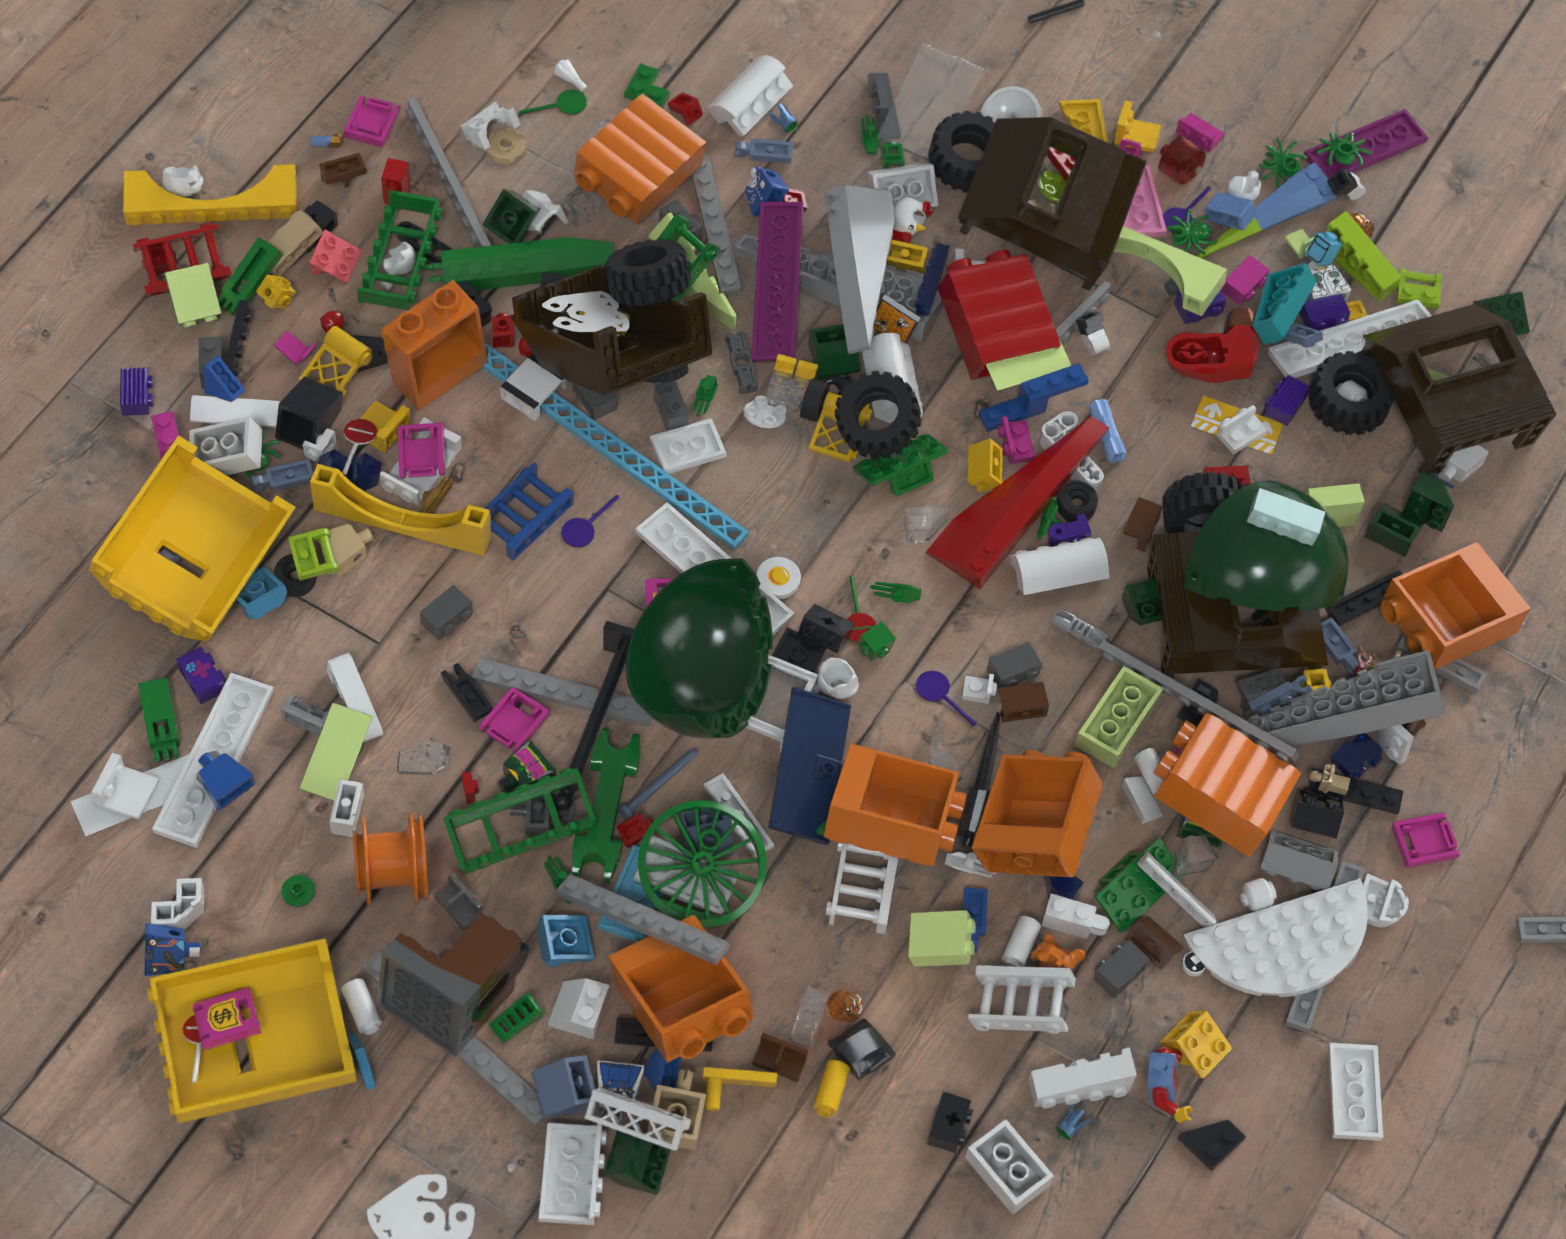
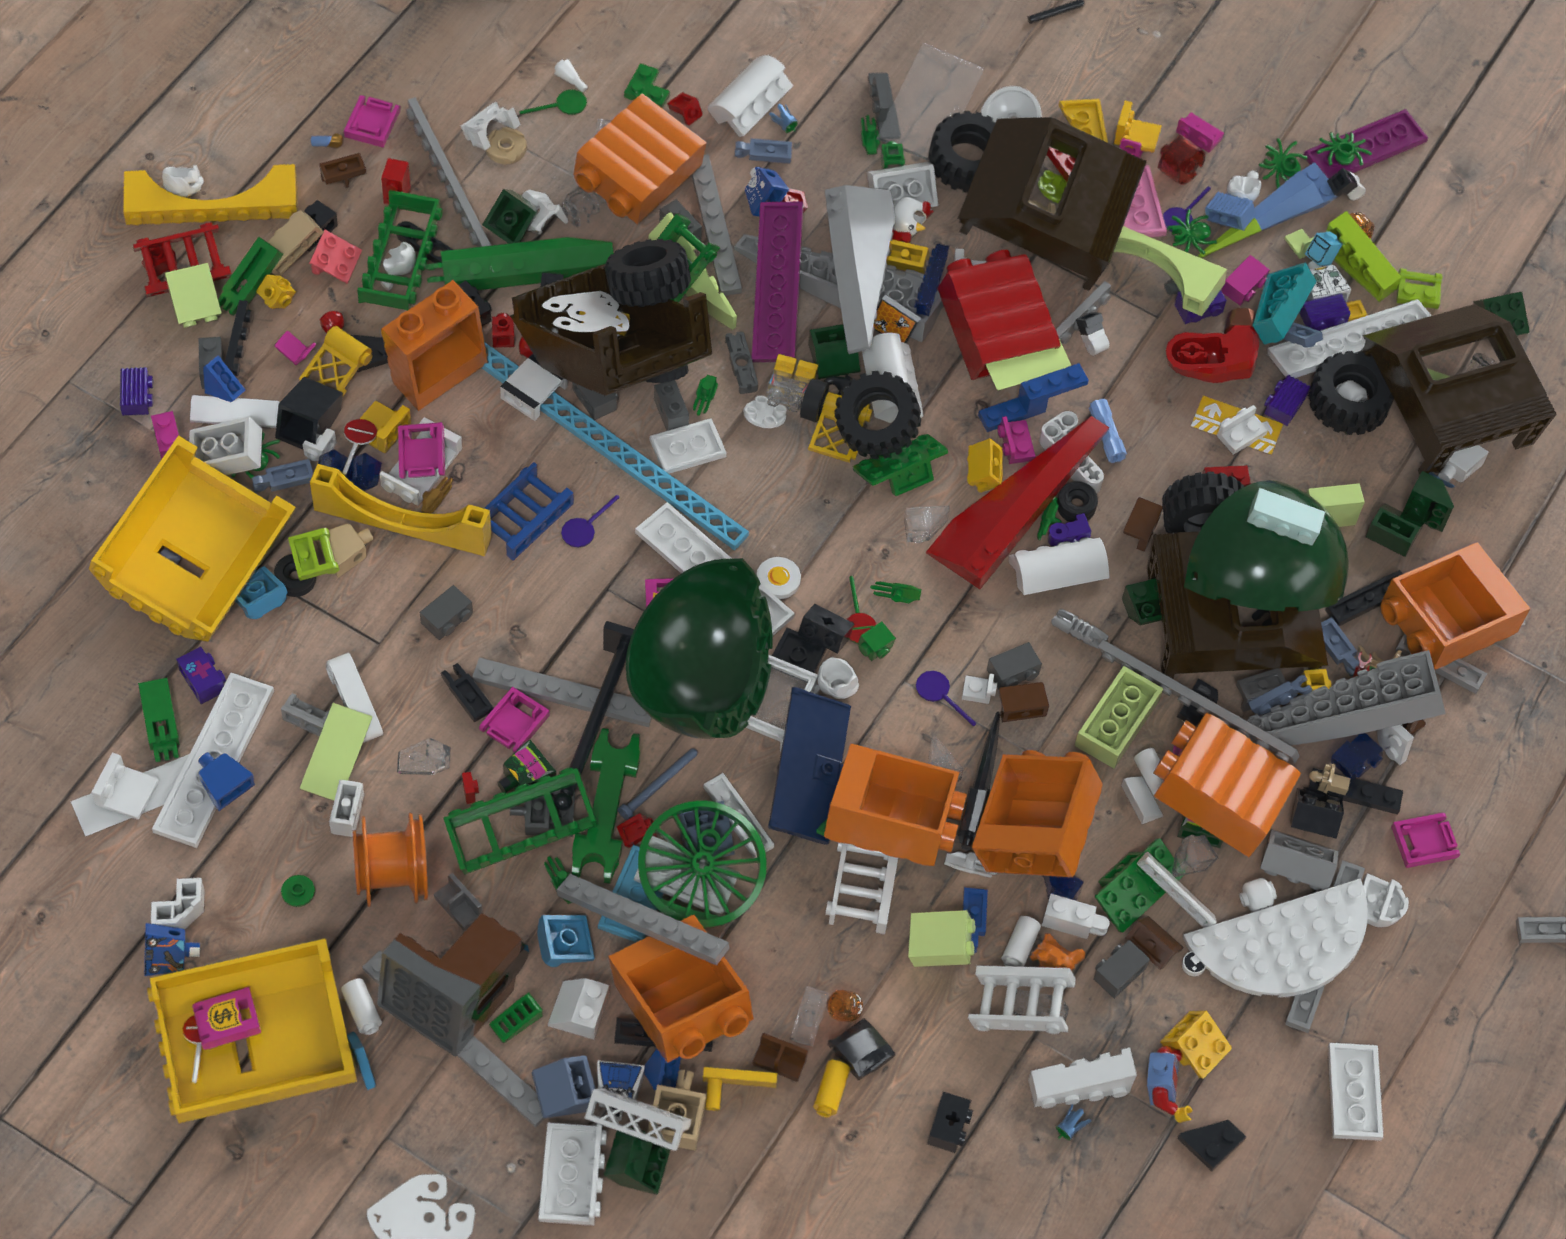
(1009, 1166): white brick -> none

